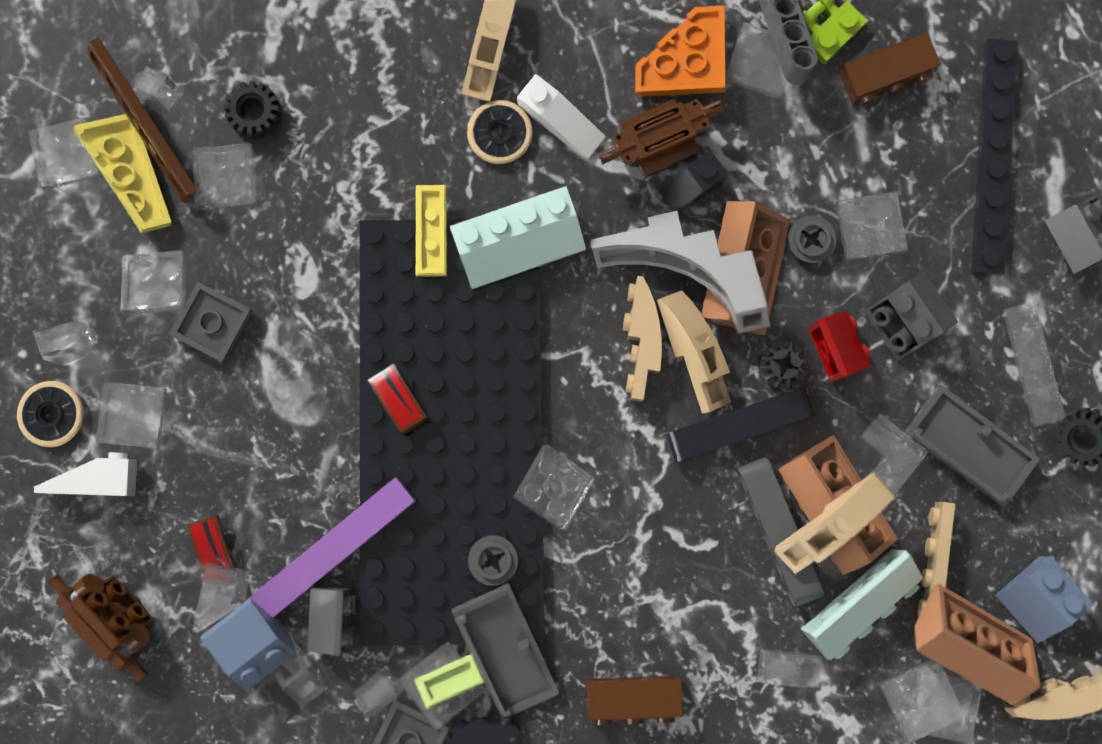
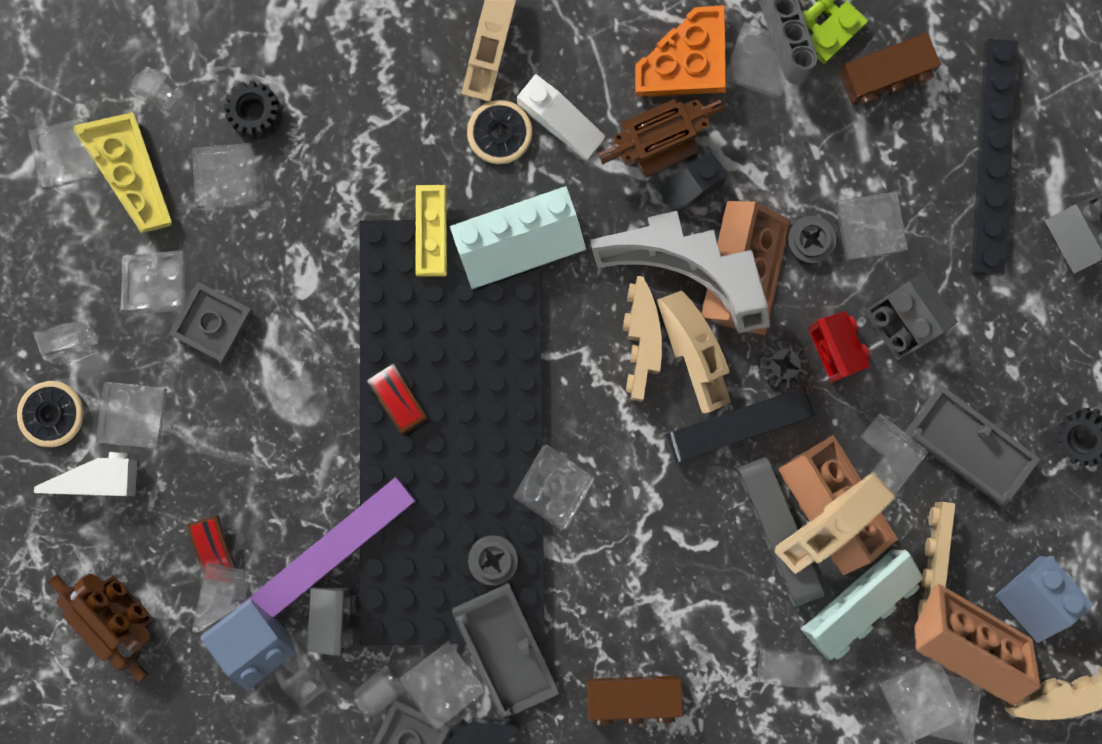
(141, 121): reddish brown tile -> none
(449, 681): yellowish green tile -> none
(1034, 364): clear tile -> none

